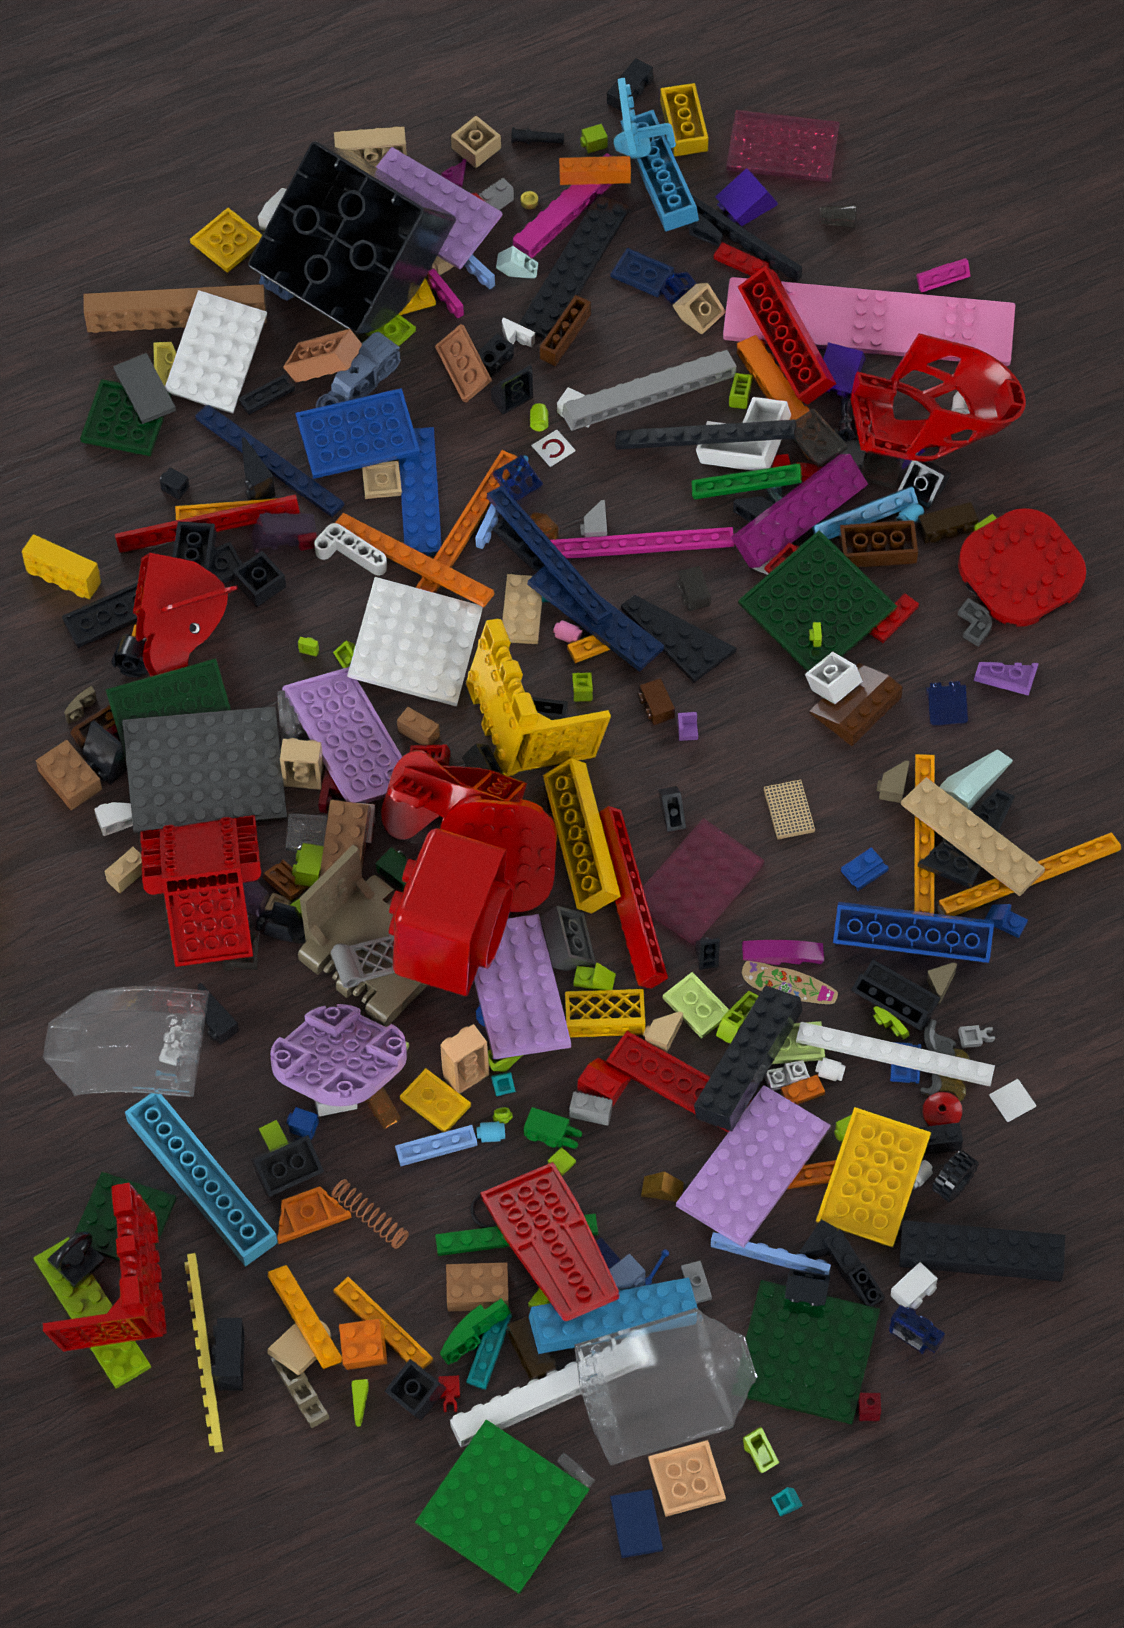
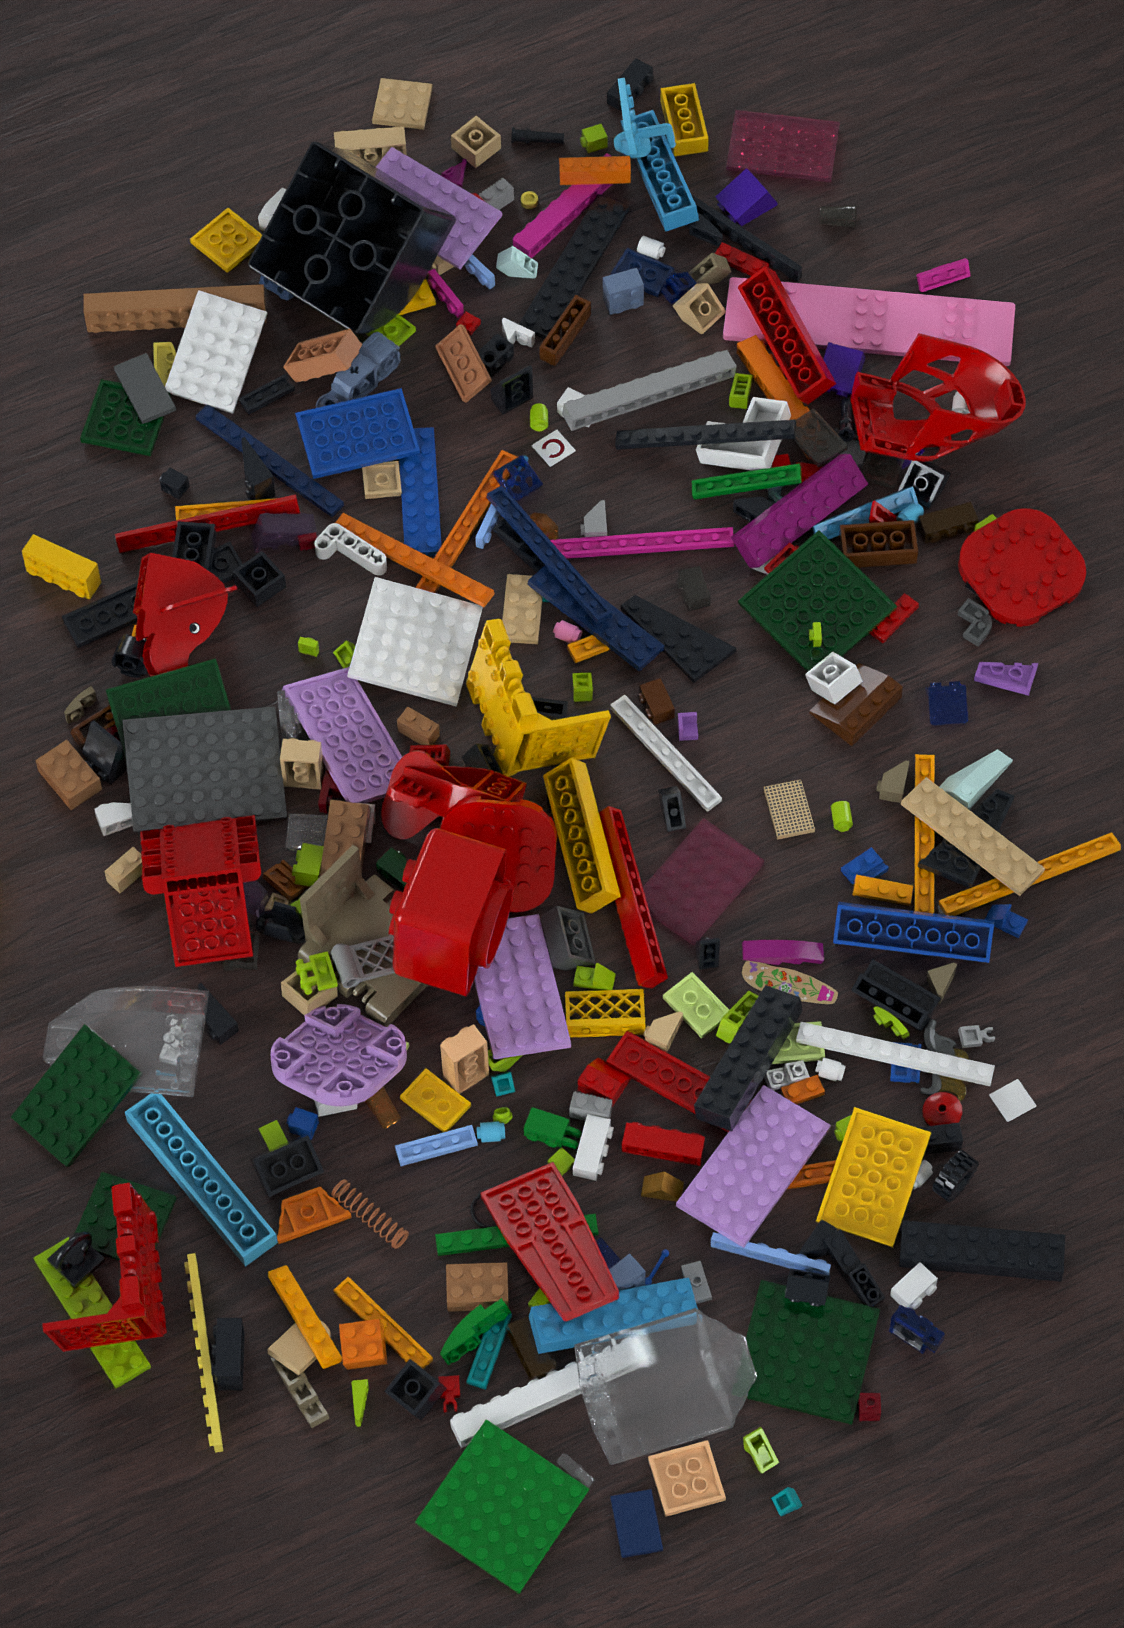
(76, 1095): none -> dark green plate
(305, 1003): none -> tan brick
(322, 970): none -> lime plate
(402, 103): none -> tan plate
(470, 322): none -> red plate
(592, 1147): none -> white brick
(623, 291): none -> sand blue brick
(651, 247): none -> white brick
(663, 1143): none -> red brick
(666, 753): none -> white plate
(711, 270): none -> dark tan slope
(841, 816): none -> lime brick
(880, 514): none -> red slope
(883, 890): none -> light orange plate

